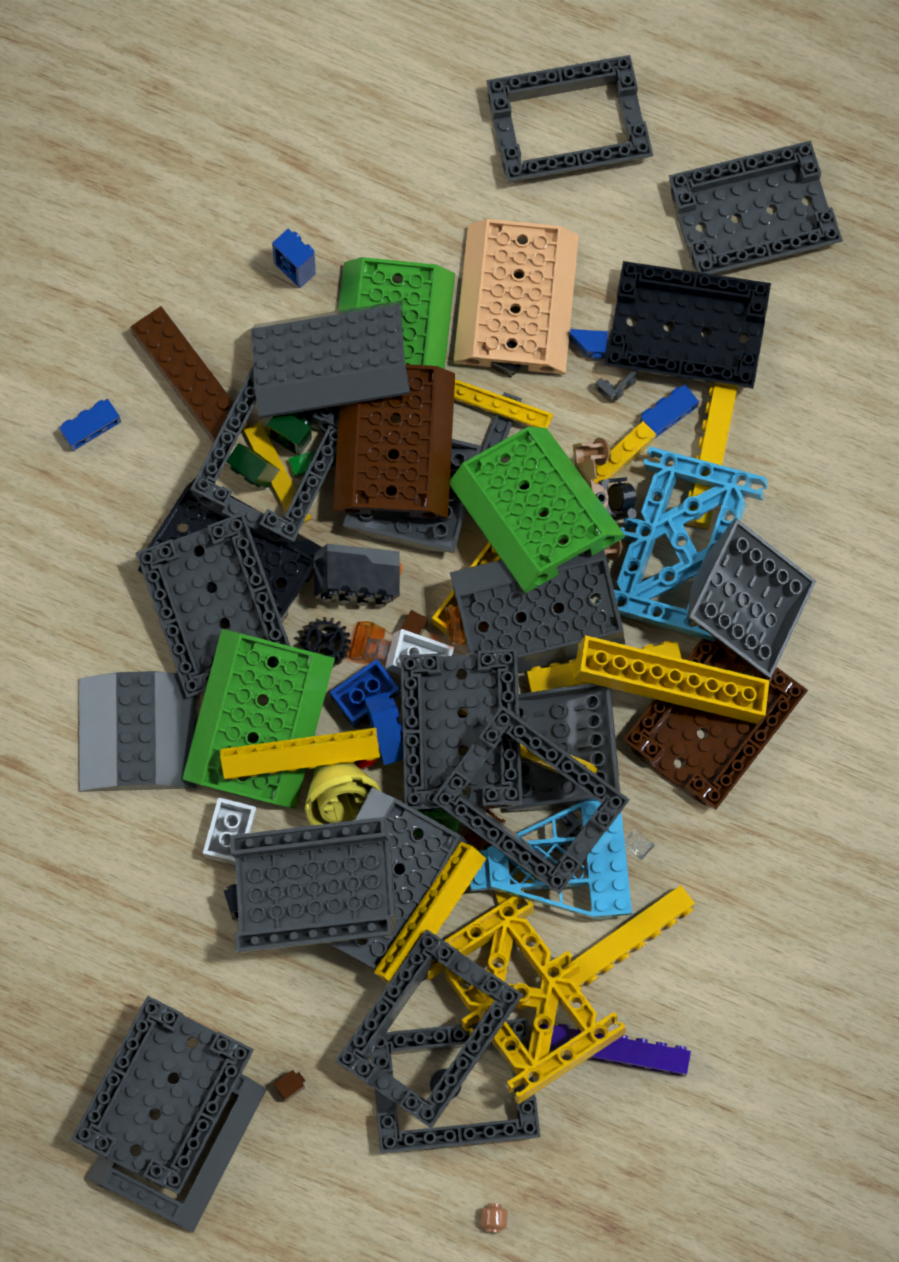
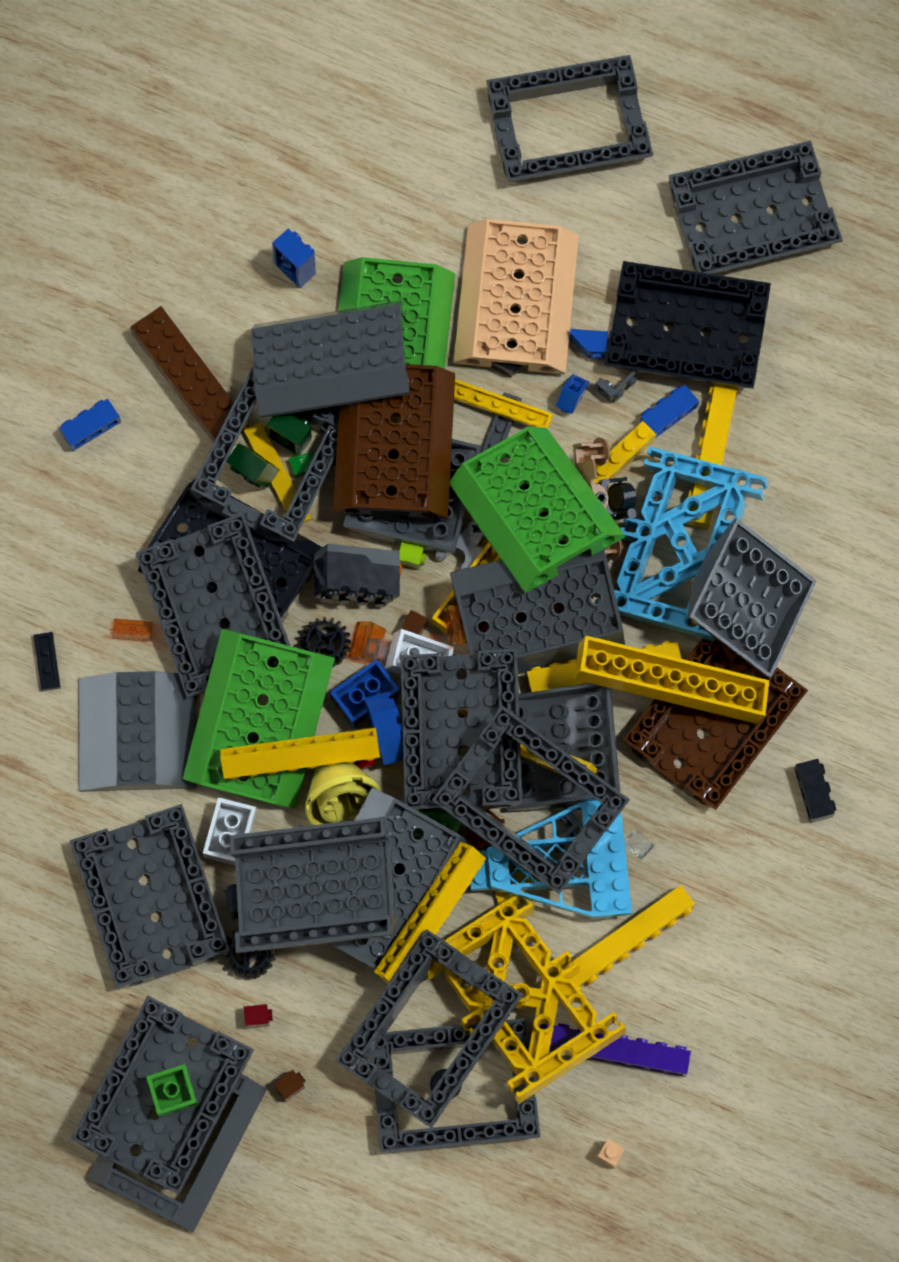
(47, 661): none -> black tile
(125, 907): none -> dark grey slope
(132, 630): none -> clear orange panel
(172, 1091): none -> bright green brick
(247, 961): none -> black gear
(257, 1016): none -> dark red brick
(412, 555): none -> lime brick
(467, 545): none -> light grey piece
(494, 1218): nougat head -> none
(572, 394): none -> blue slope
(610, 1153): none -> light nougat brick
(815, 790): none -> black brick

